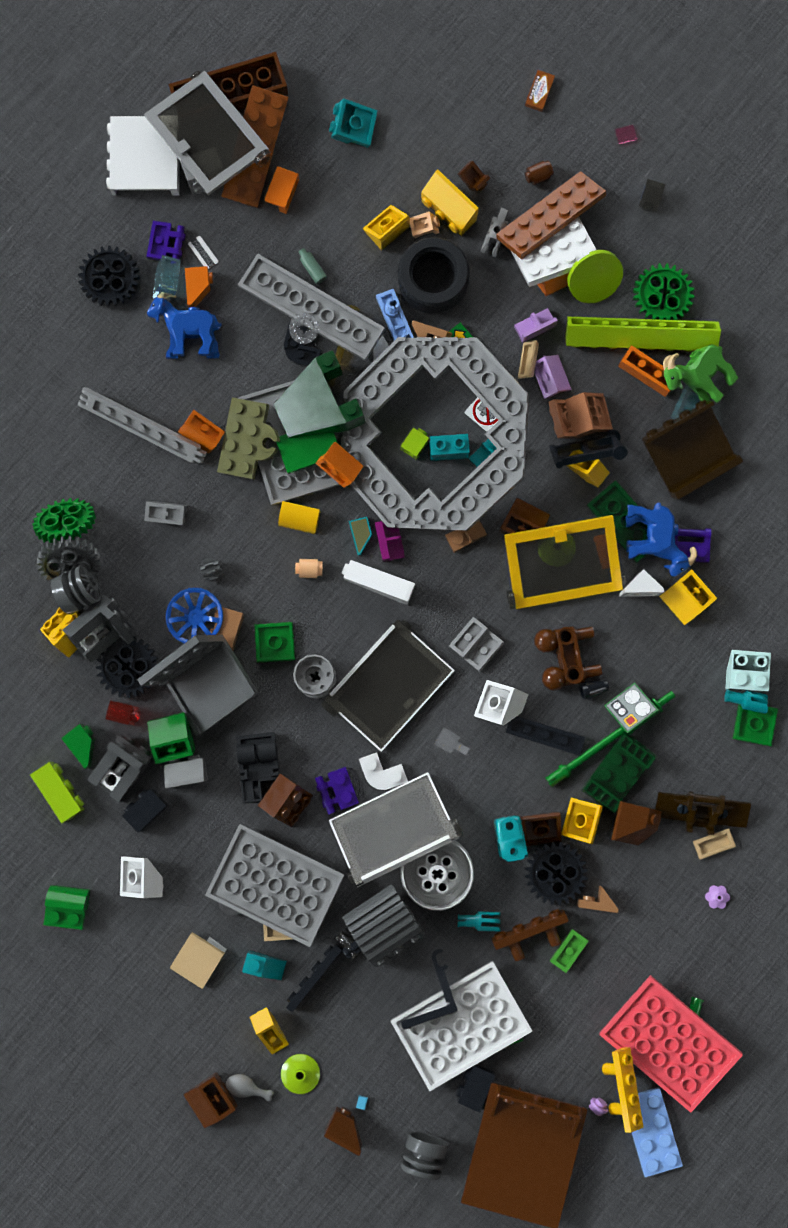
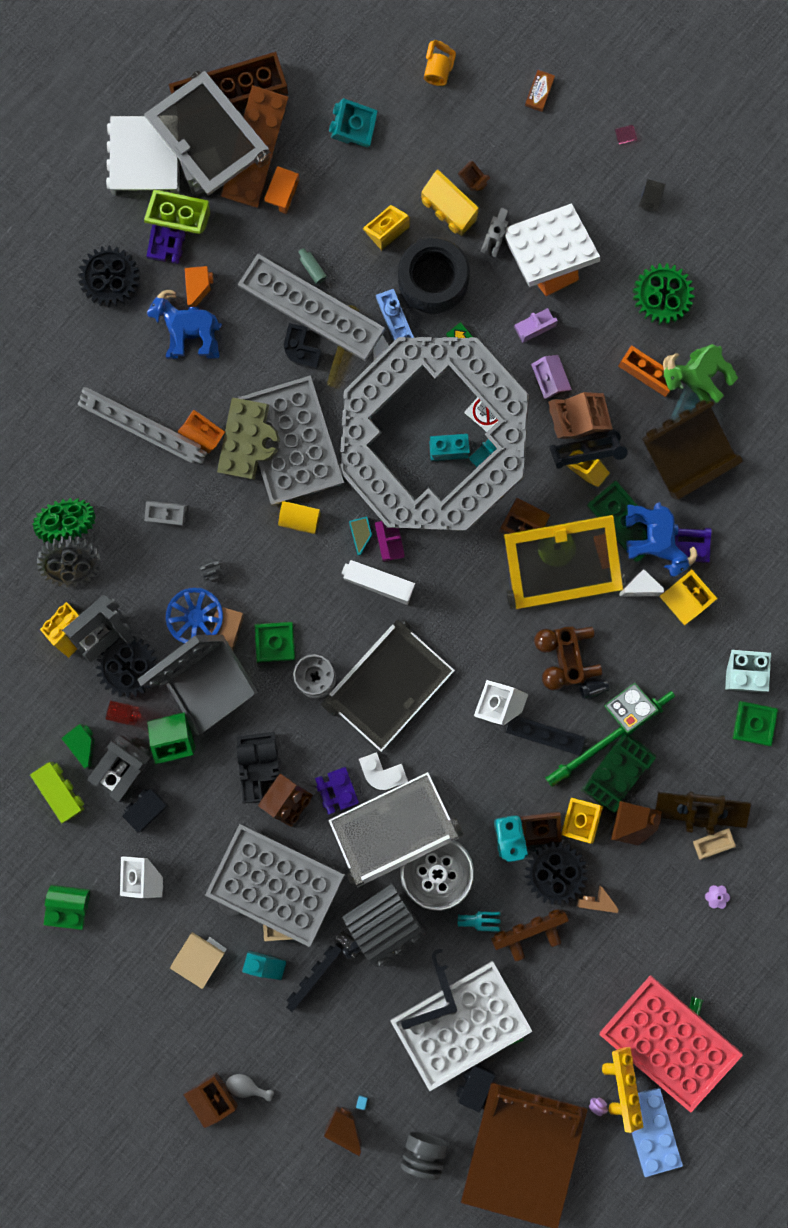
(76, 589): dark grey wheel -> none
(166, 276): clear light blue panel -> none
(177, 212): none -> lime slope
(185, 772): light grey slope -> none
(203, 252): sticker -> none
(268, 1030): yellow slope -> none
(298, 321): clear gear -> none
(303, 451): green tile -> none
(304, 1064): lime dish -> none
(308, 568): light nougat brick -> none
(310, 406): wedge -> none
(340, 465): orange panel -> none
(415, 443): lime brick -> none
(424, 224): light nougat bracket -> none
(425, 330): medium nougat slope -> none
(438, 65): none -> light orange piece
(449, 741): clear plate -> none
(460, 539): medium nougat slope -> none
(476, 644): light grey slope -> none
(528, 359): tan tile -> none
(539, 172): reddish brown brick -> none
(551, 215): plate -> none
(569, 950): bright green plate -> none
(595, 276): lime tile -> none
(641, 333): lime brick -> none
(748, 700): teal arm -> none

